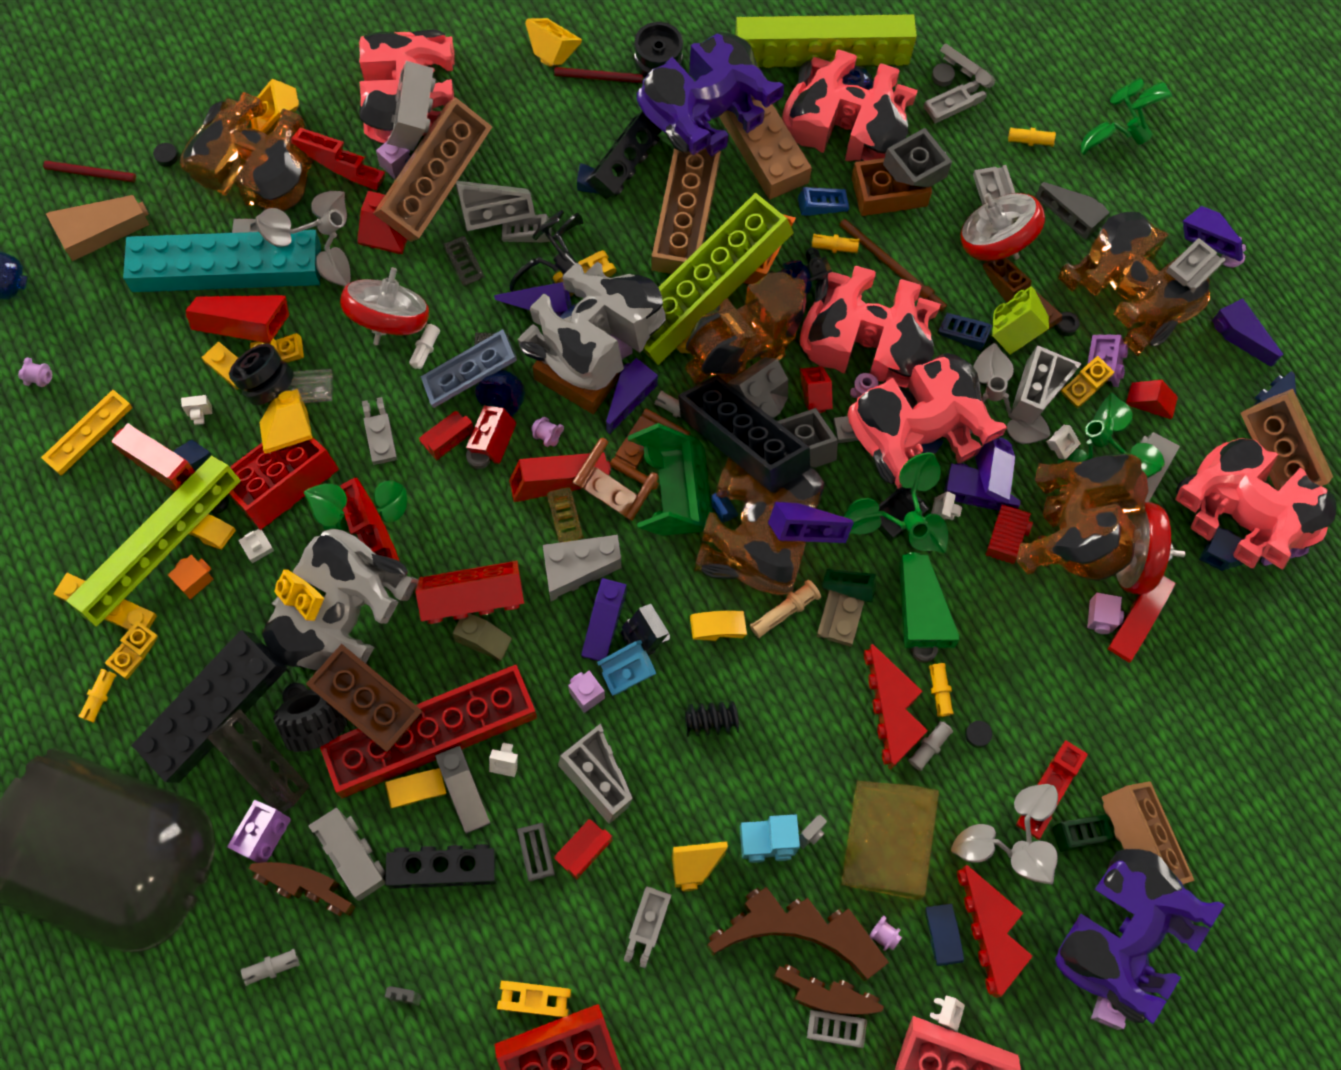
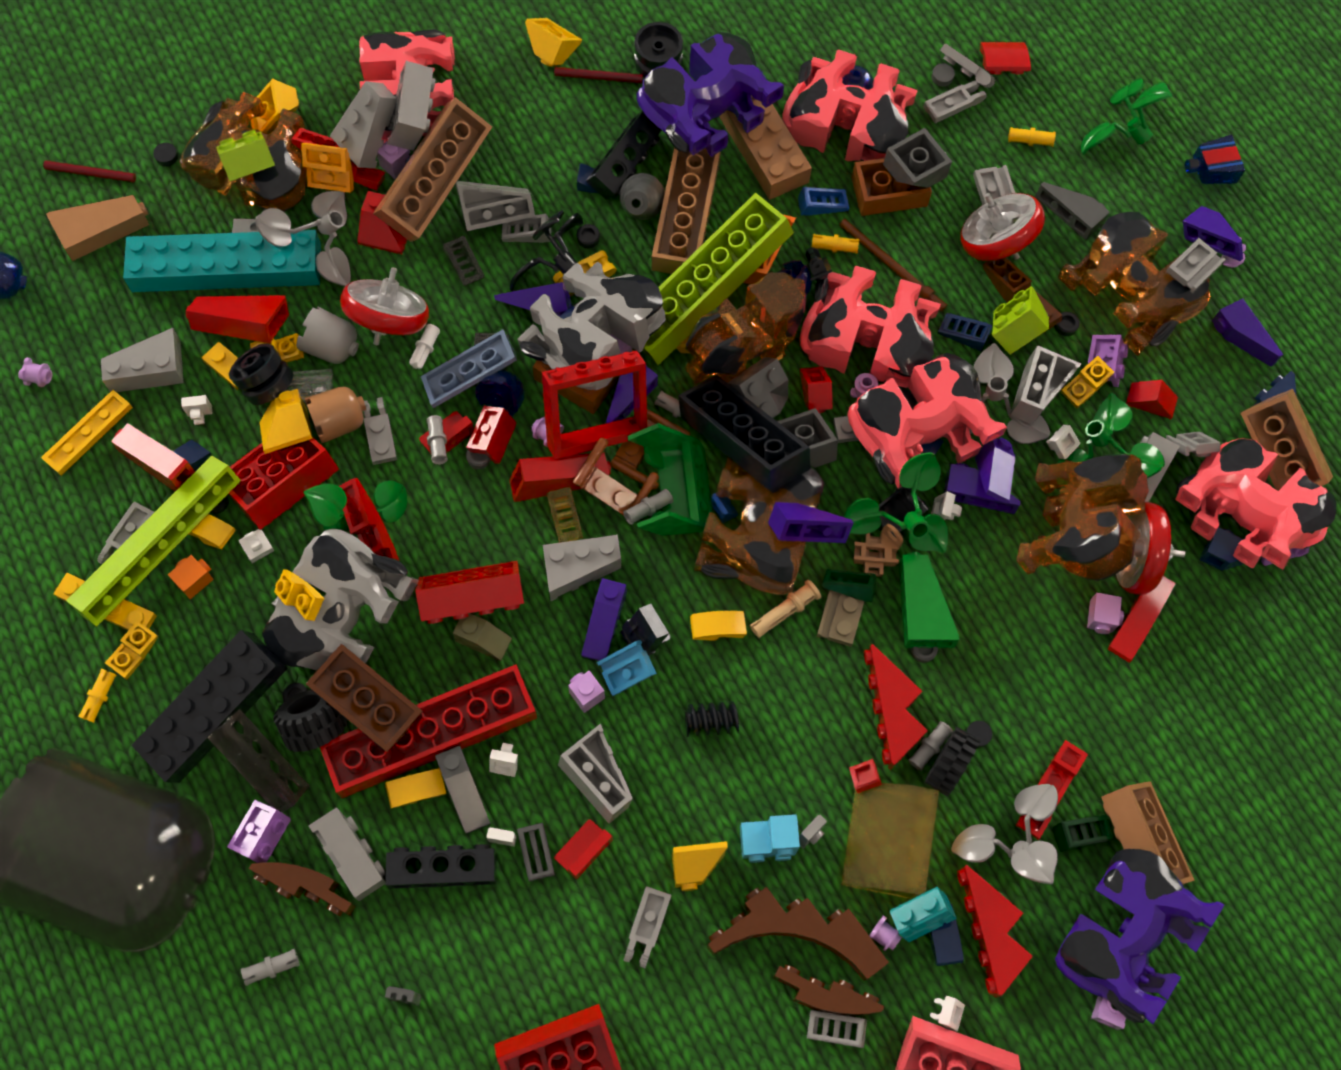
(130, 522): none -> light grey hinge
(145, 364): none -> light grey wedge
(245, 155): none -> lime slope
(327, 167): none -> light orange slope
(328, 337): none -> light grey cylinder
(335, 412): none -> medium nougat cylinder
(364, 123): none -> light grey wedge
(437, 439): none -> light grey pin
(501, 836): none -> white tile
(533, 999): yellow plate -> none
(585, 372): none -> red window
(588, 236): none -> black tile
(647, 190): none -> dark grey cone
(648, 506): none -> light grey pin
(797, 39): lime brick -> none
(865, 776): none -> red tile
(885, 544): none -> medium nougat piece
(922, 914): none -> teal brick
(941, 690): yellow pin -> none
(952, 761): none -> black tyre
(1005, 57): none -> red slope
(1008, 533): red brick -> none
(1195, 442): none -> light grey plate
(1217, 162): none -> torso

